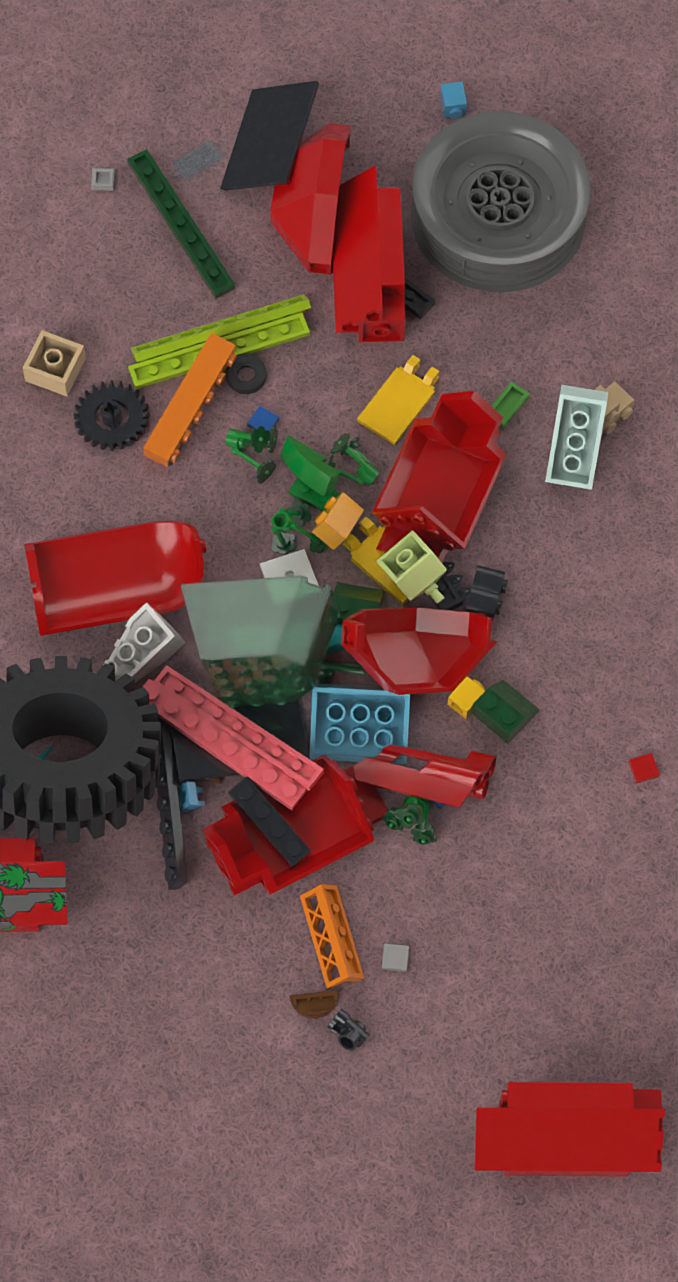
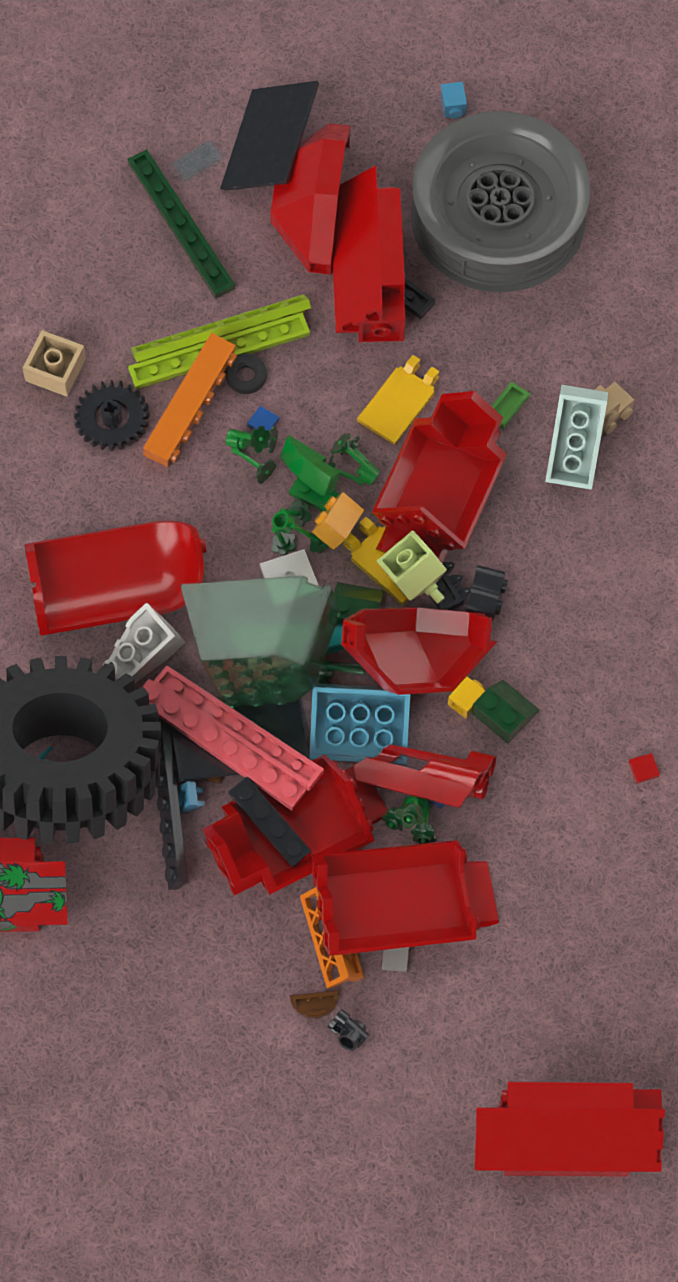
(103, 179): light grey tile -> none
(401, 897): none -> red panel

